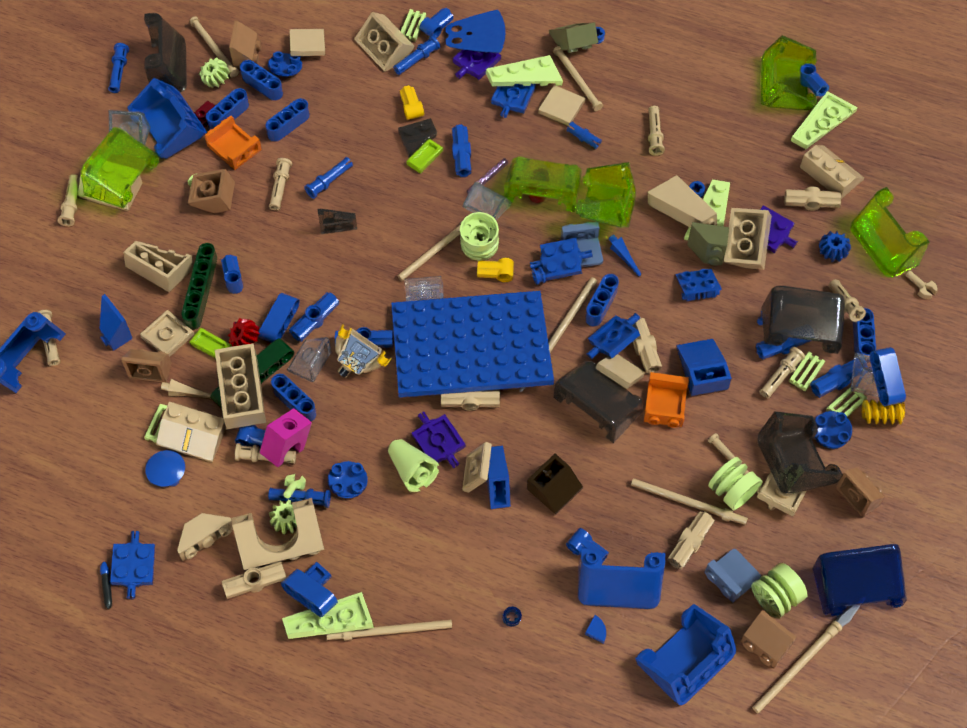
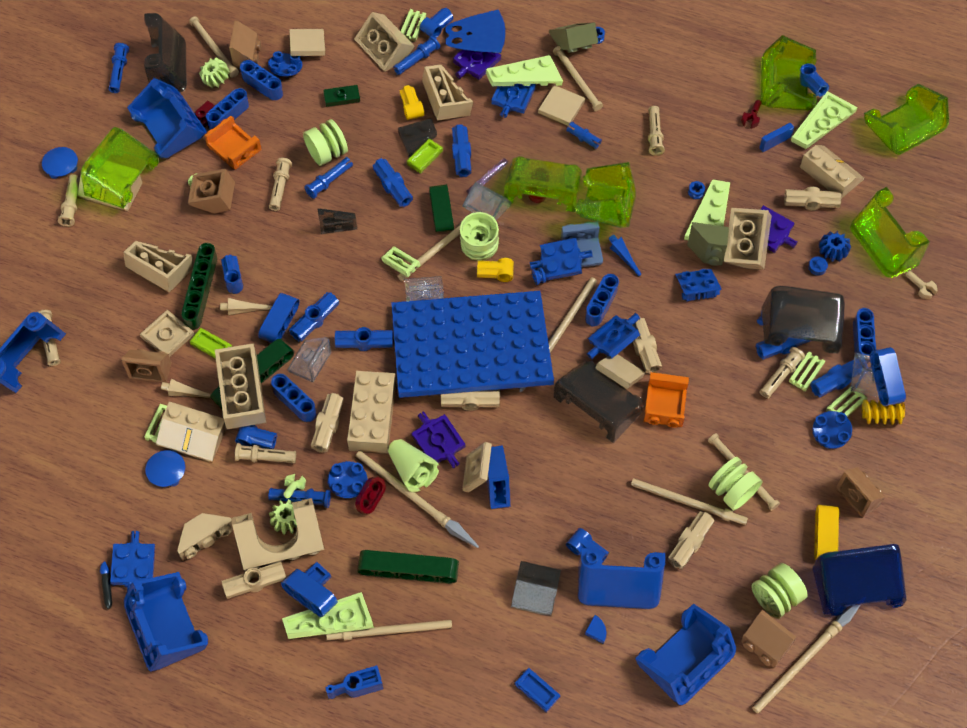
(59, 162): none -> blue dish
(113, 325): blue slope -> none
(131, 122): clear slope -> none
(162, 621): none -> blue windscreen
(236, 306): none -> tan piece
(243, 332): red gear -> none
(282, 434): dark pink piece -> none
(287, 119): blue beam -> none
(325, 142): none -> yellowish green wheel
(327, 422): none -> tan piece
(341, 95): none -> dark green plate
(357, 353): torso -> none
(367, 681): none -> blue piece
(370, 496): none -> dark red plate
(371, 412): none -> tan brick
(392, 182): none -> blue piece
(394, 261): none -> yellowish green tile
(408, 566): none -> dark green beam
(441, 208): none -> dark green beam
(444, 95): none -> tan wedge
(453, 527): none -> tan piece
(507, 612): clear blue bush -> none
(536, 588): none -> clear smoke slope
(537, 690): none -> blue tile
(554, 484): dark brown slope -> none
(681, 203): tan slope -> none
(704, 367): blue slope -> none
(732, 574): sand blue bracket -> none
(752, 115): none -> dark red bar
(772, 495): tan tile -> none
(776, 137): none -> blue tile
(792, 455): clear smoke windscreen -> none
(818, 266): none -> blue tile
(826, 530): none -> yellow beam
(851, 304): tan pin -> none
(913, 122): none -> clear neon green windscreen

